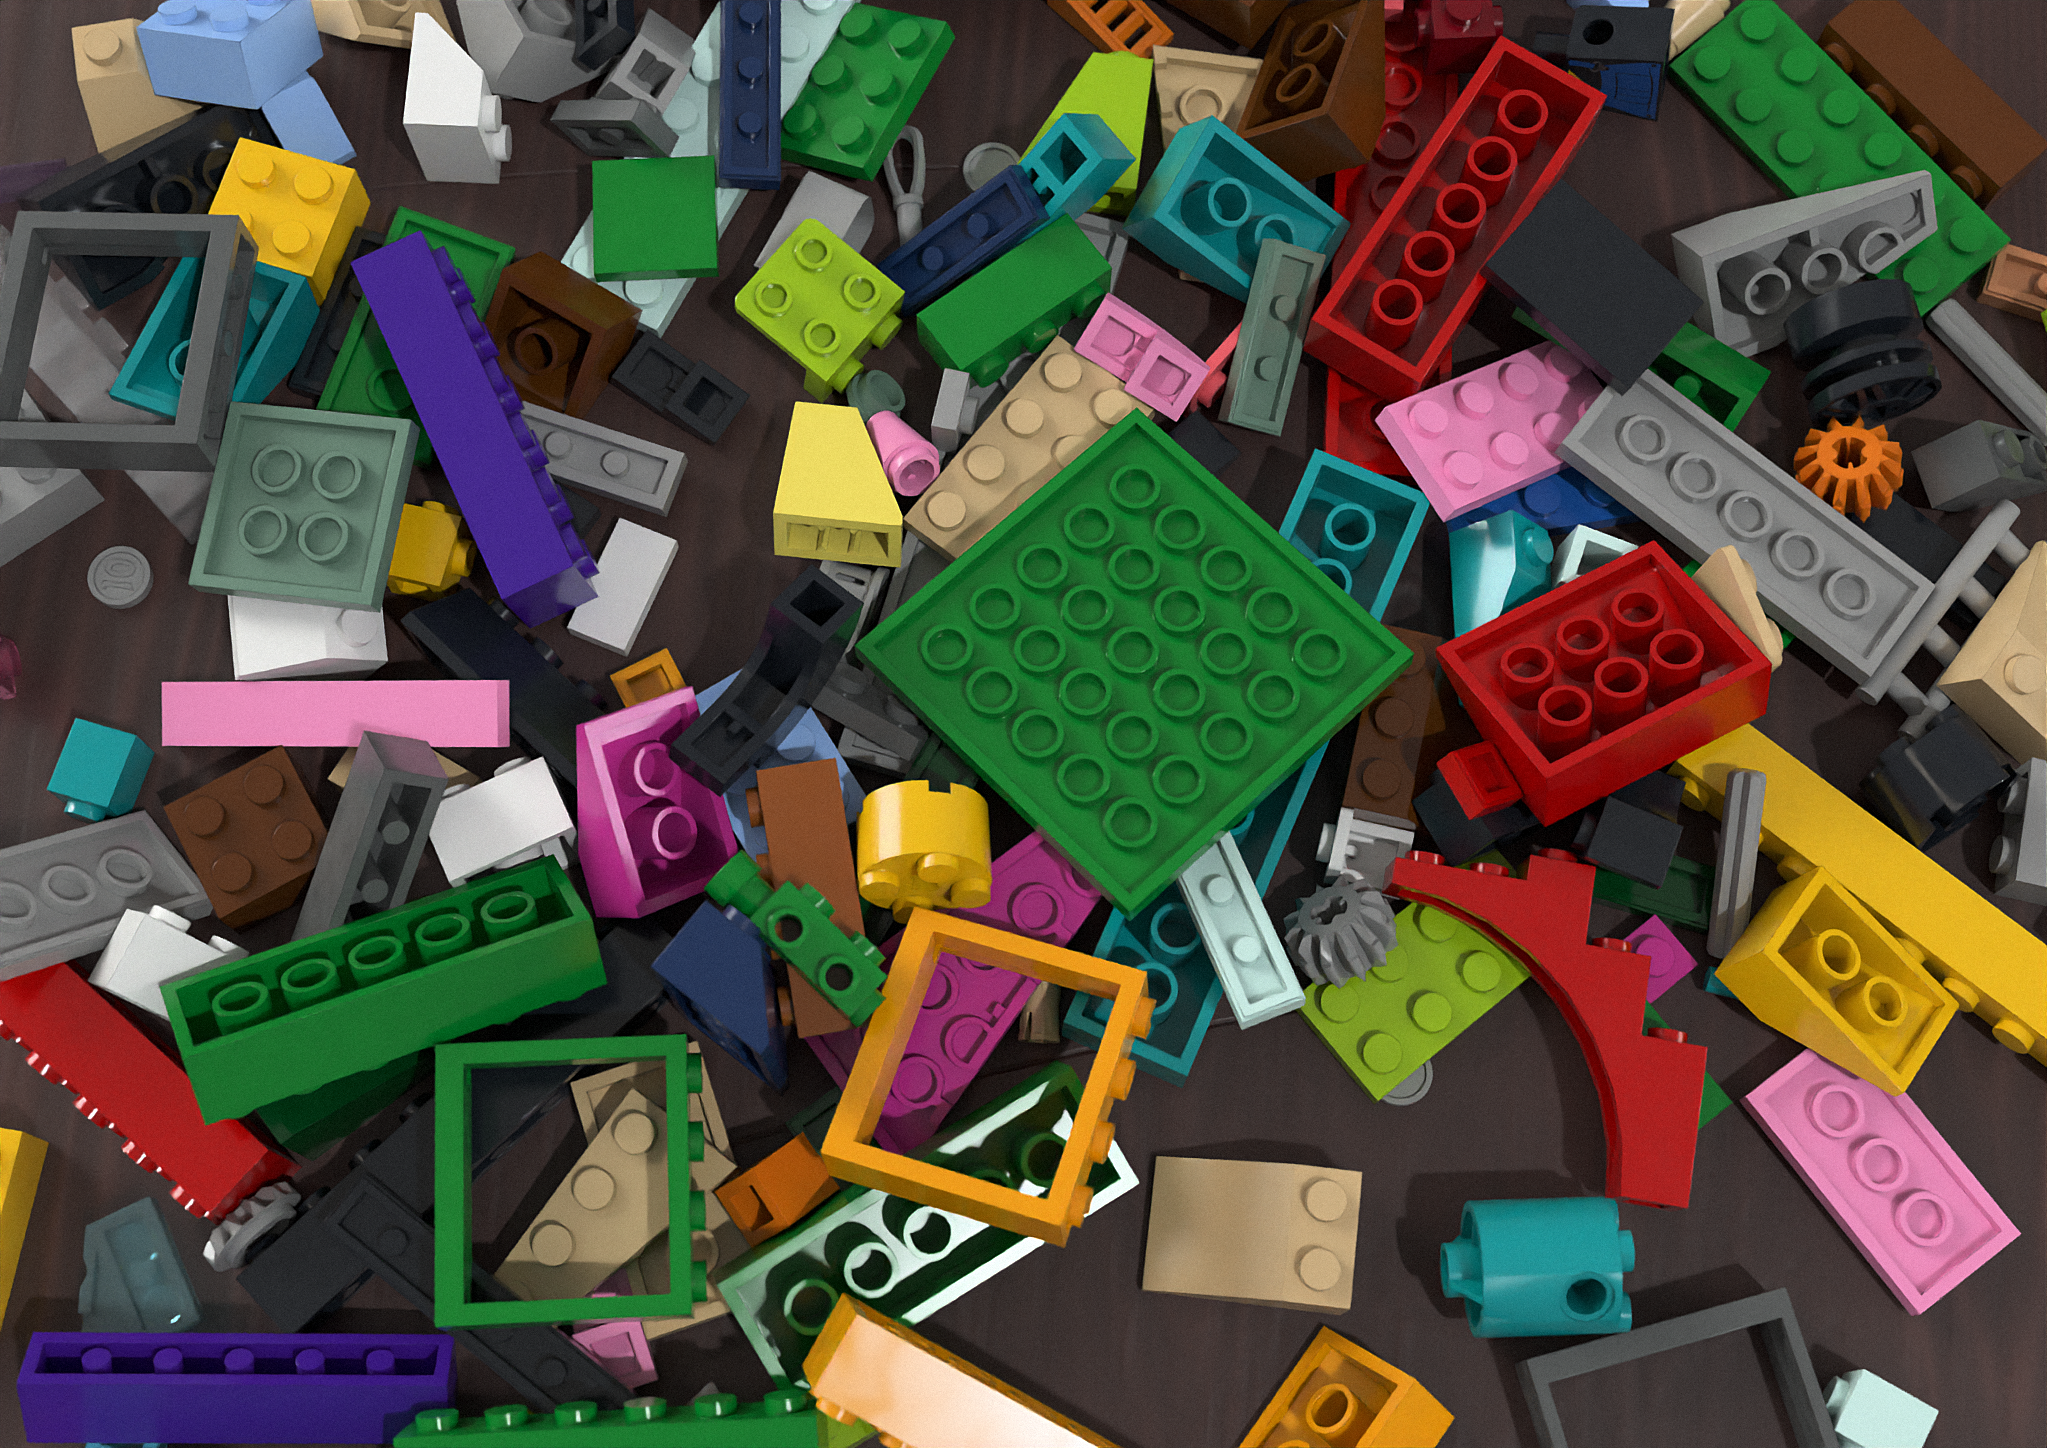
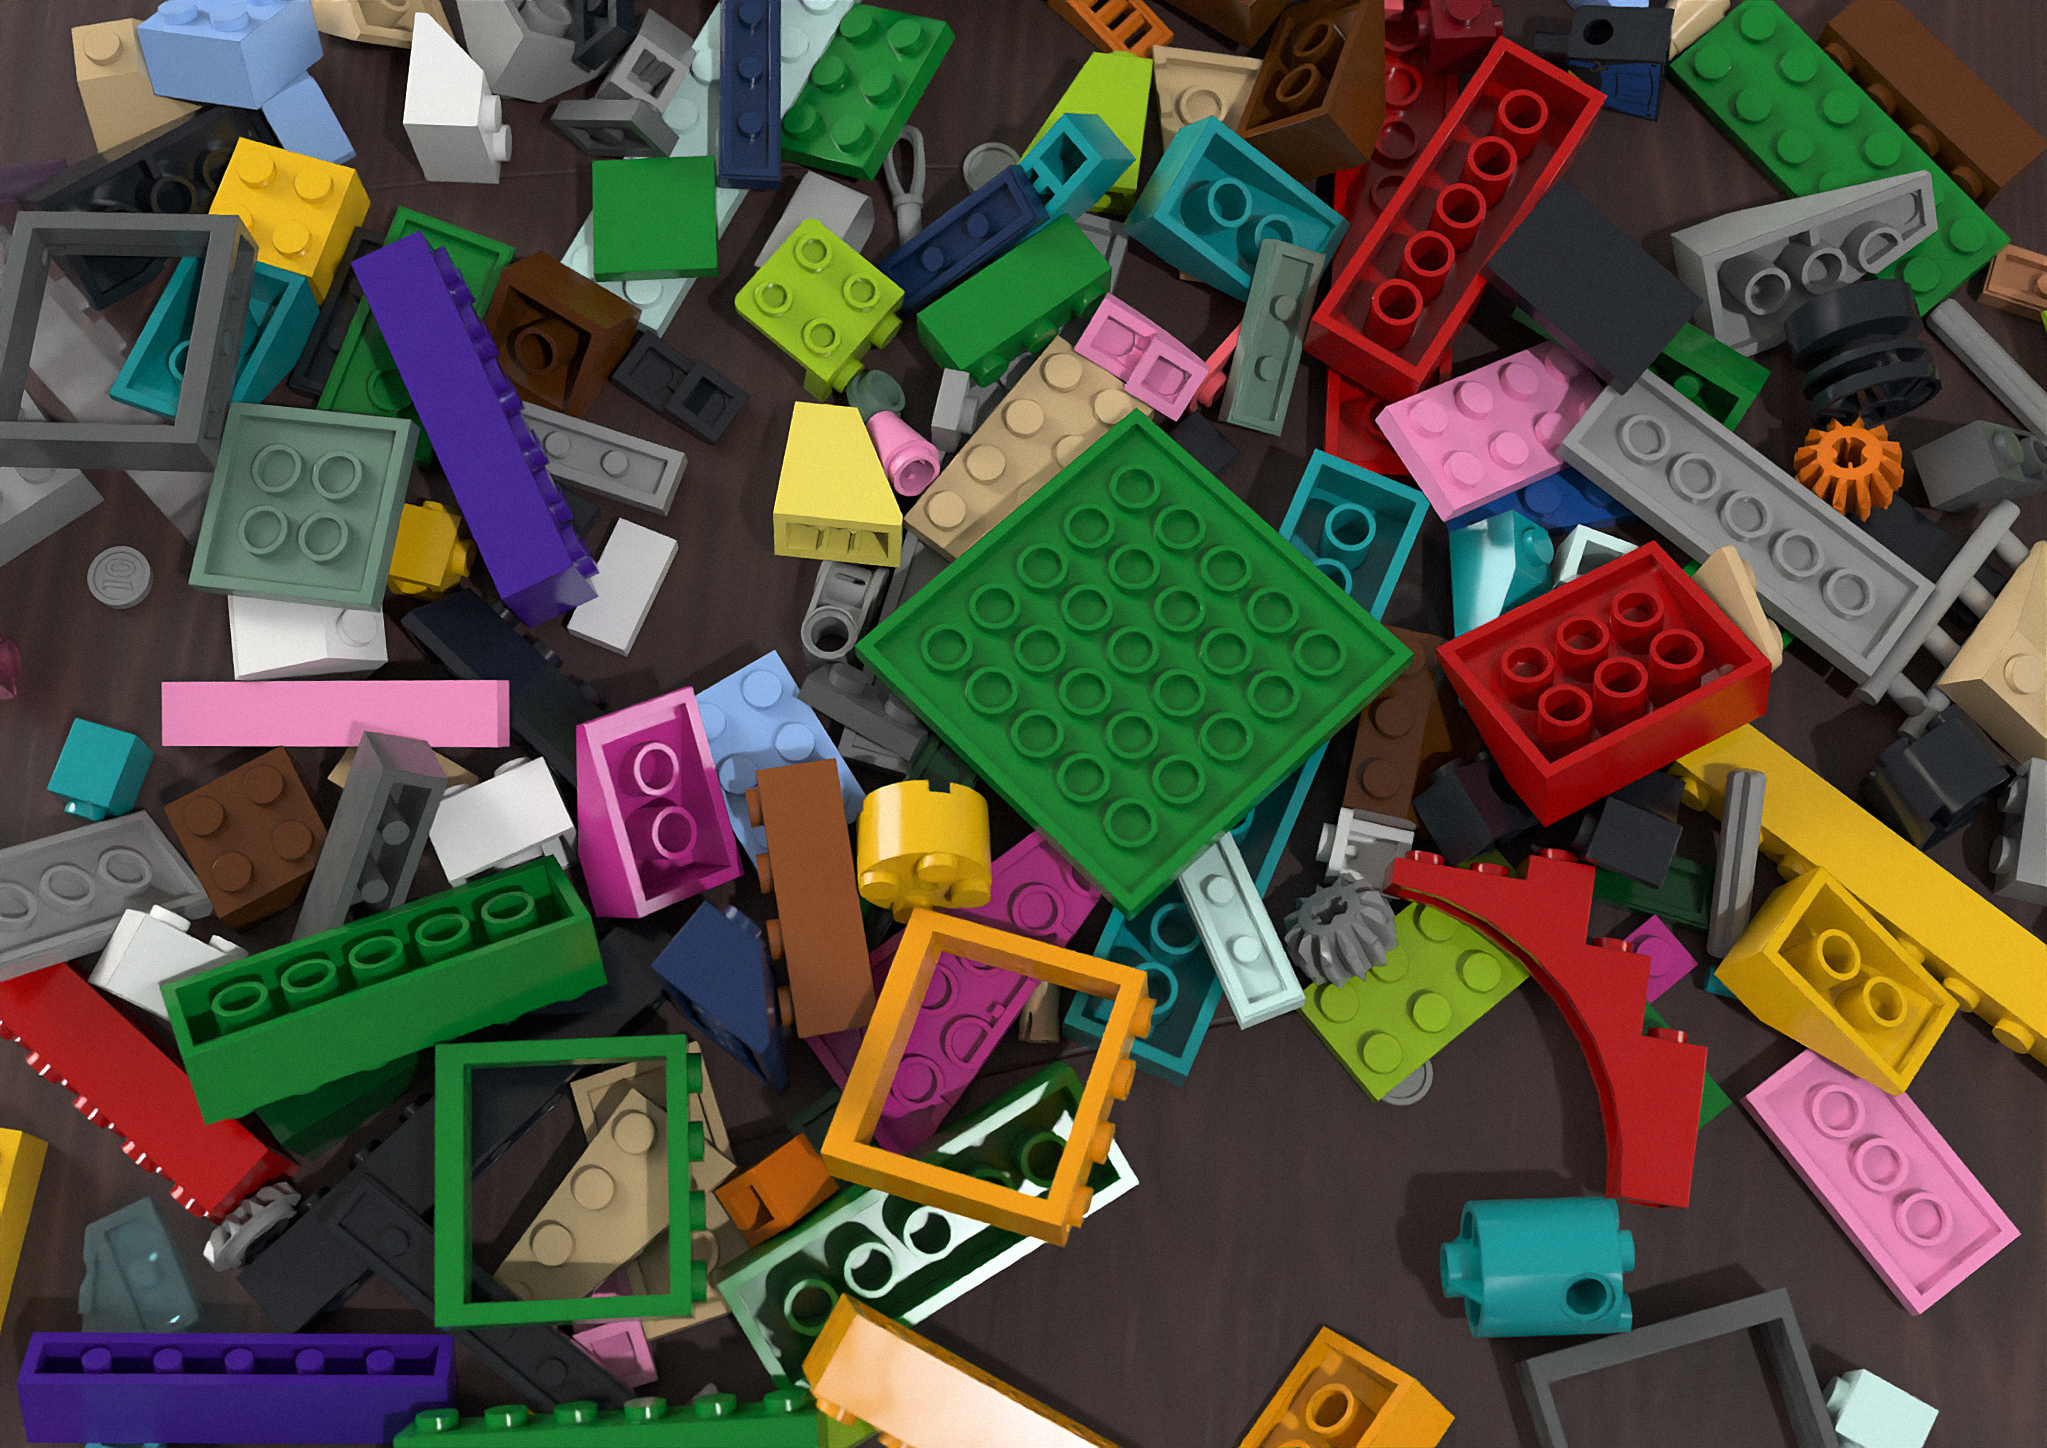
(648, 679): light orange tile -> none
(777, 685): black arch -> none
(820, 941): green brick -> none
(1253, 1233): tan slope -> none
(1480, 779): red tile -> none

